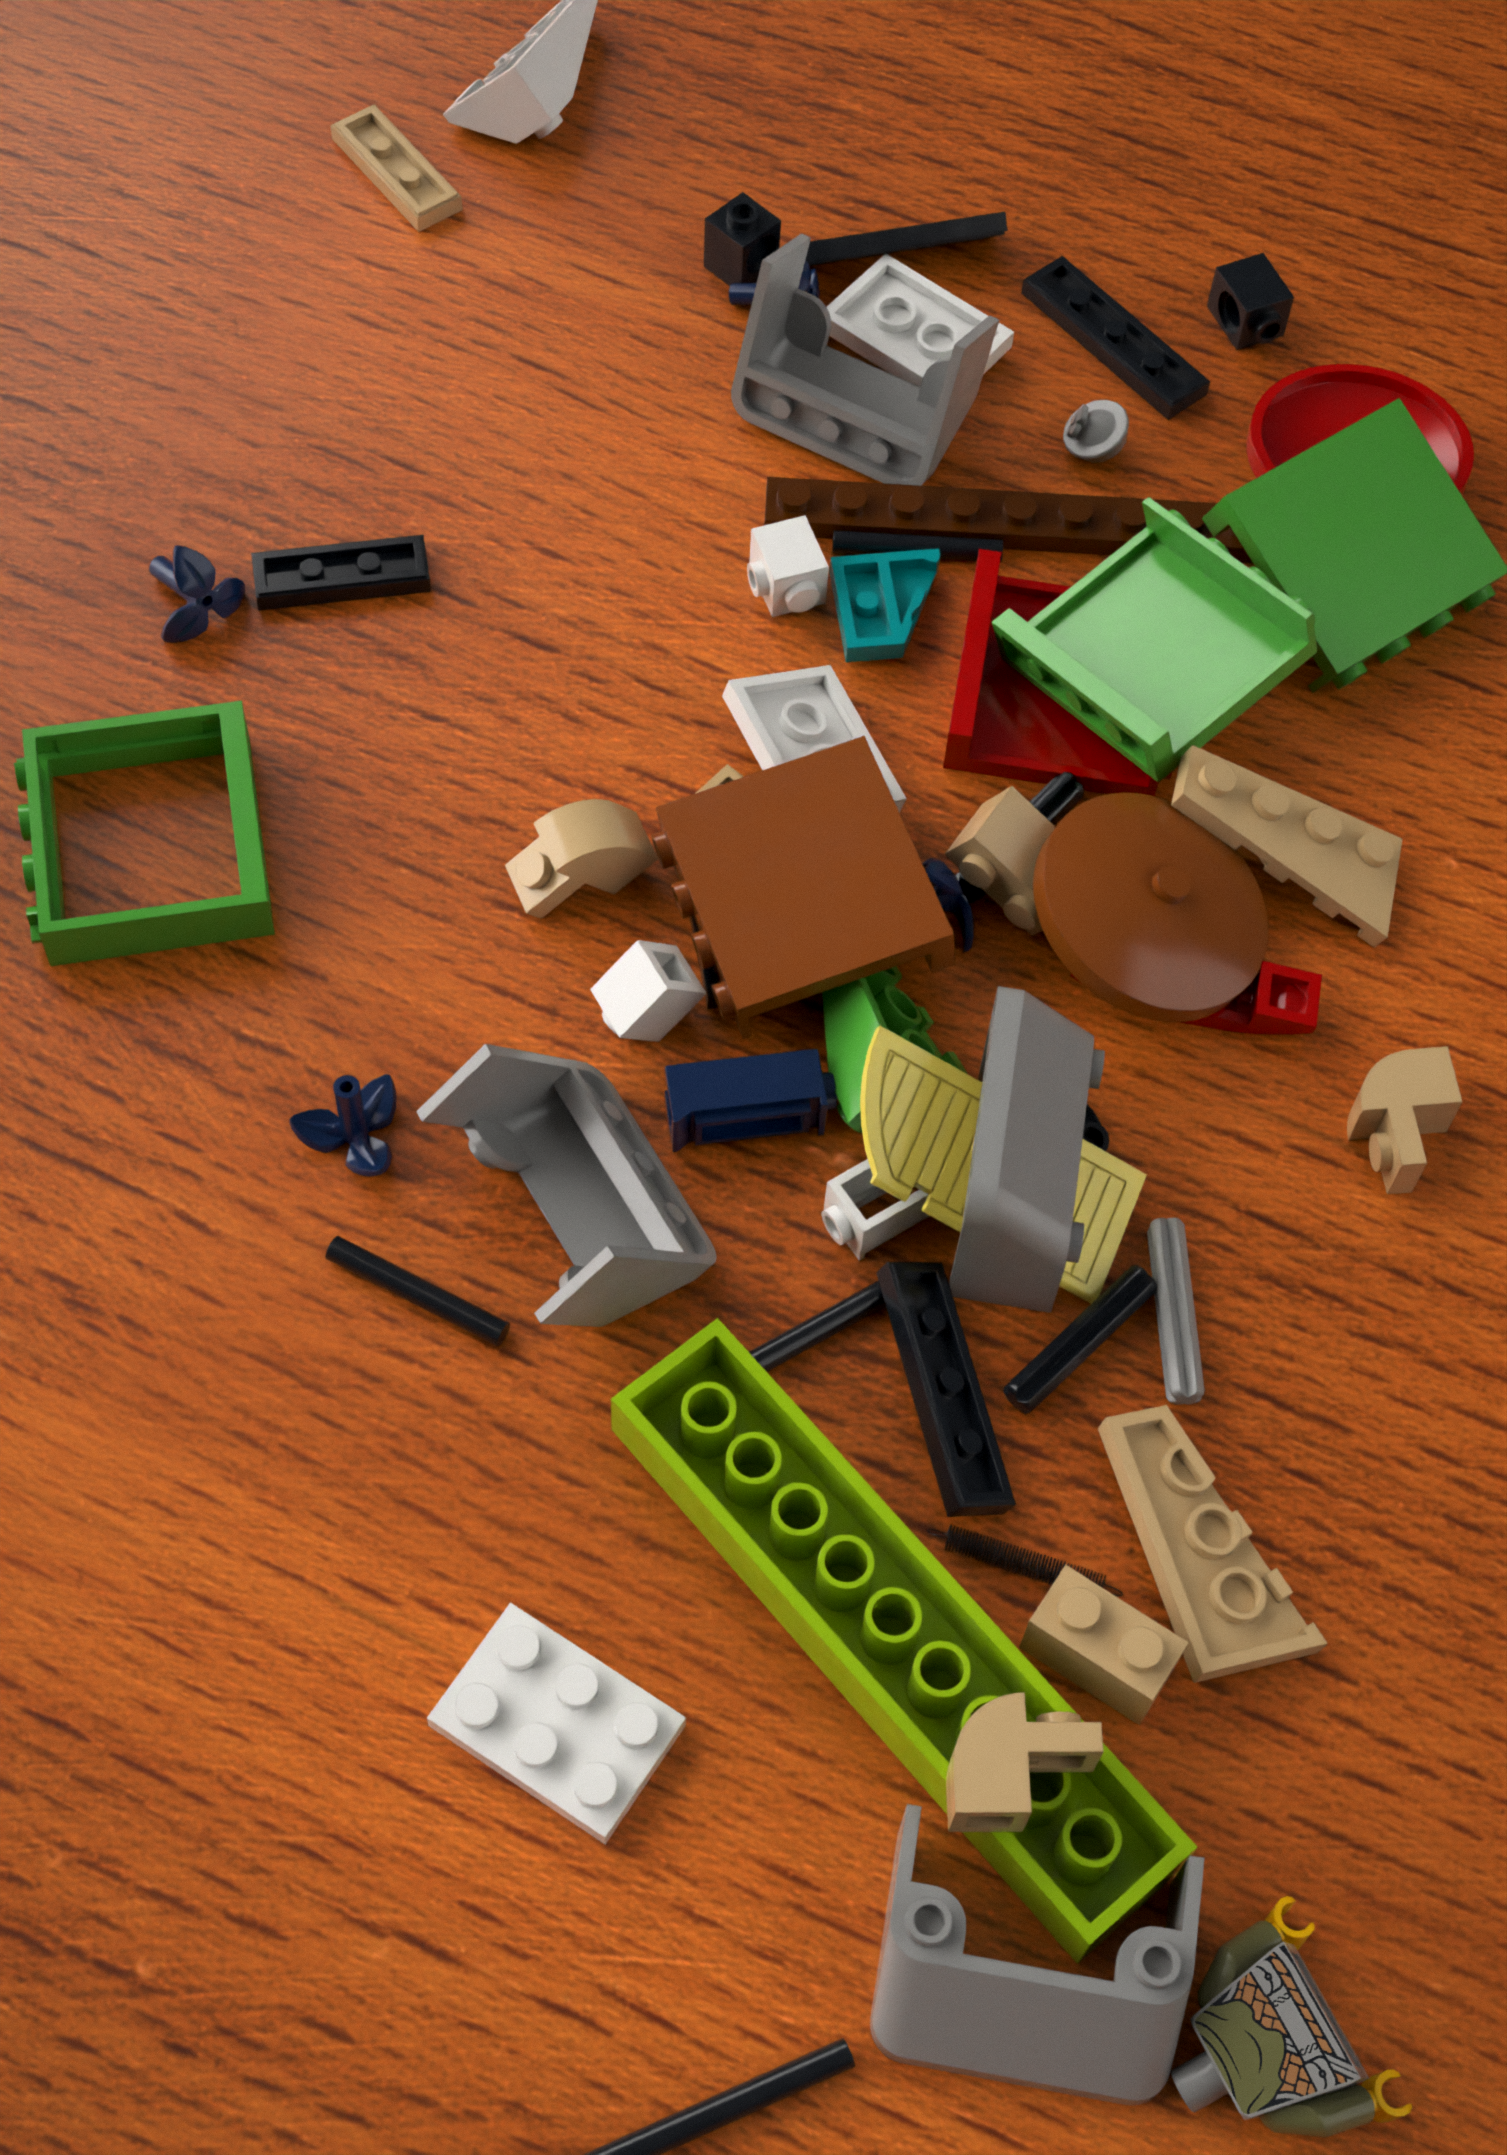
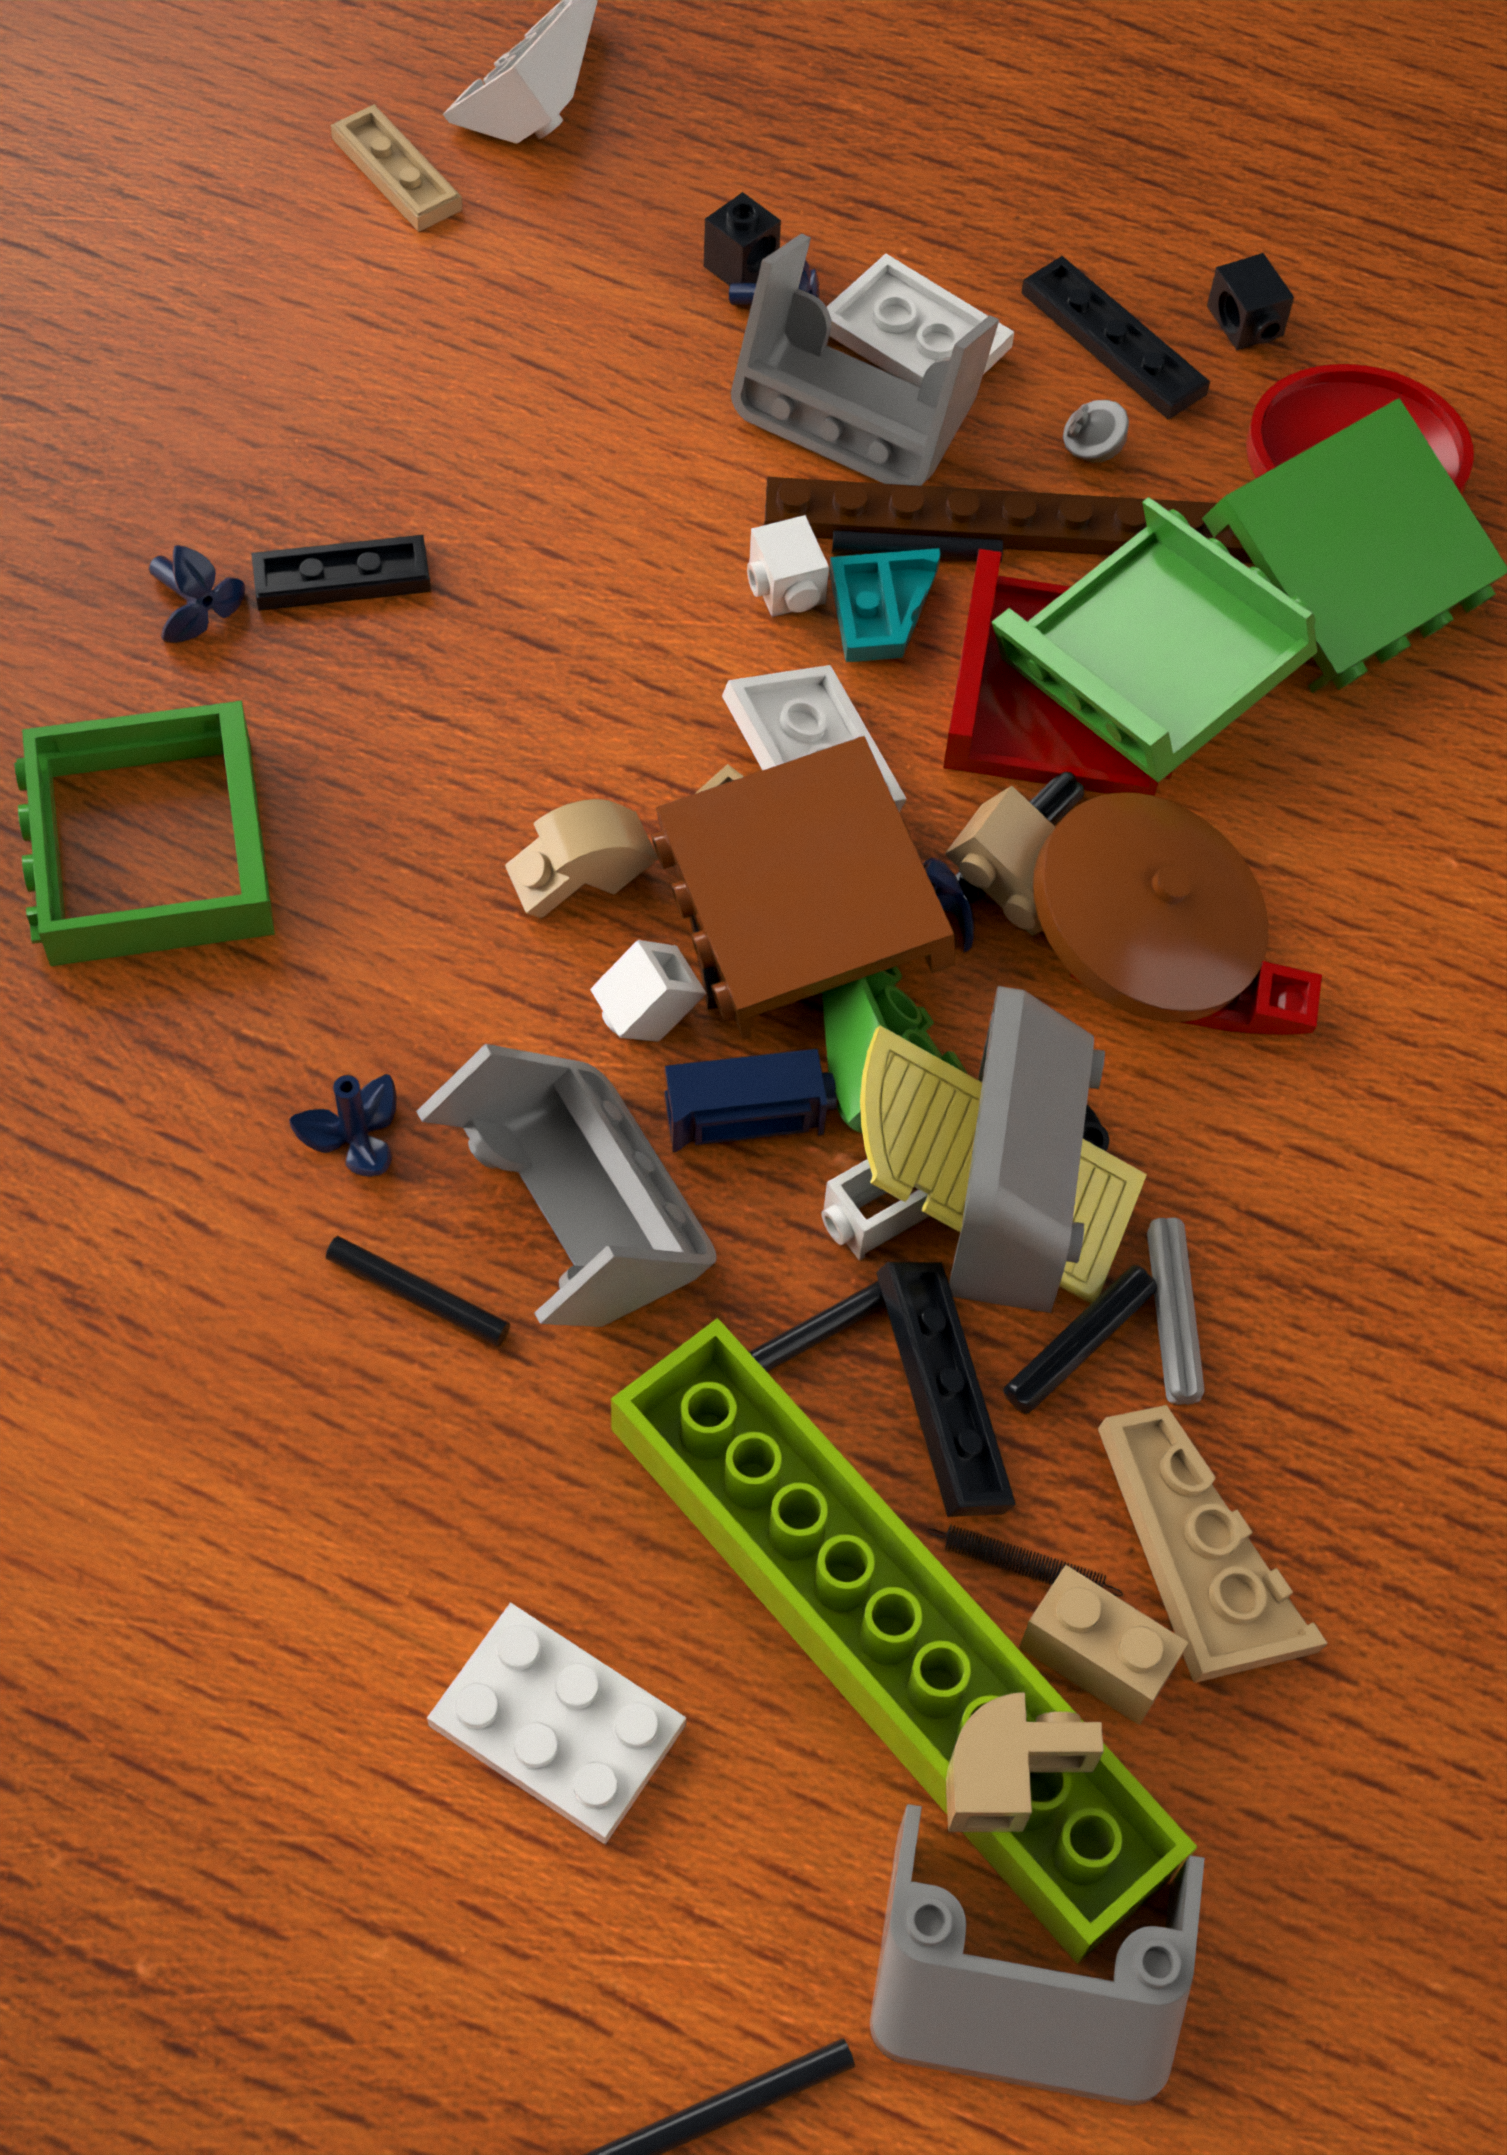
(906, 238): black tile -> none
(1277, 2040): torso -> none
(1322, 849): tan wing -> none
(1397, 1102): tan brick -> none

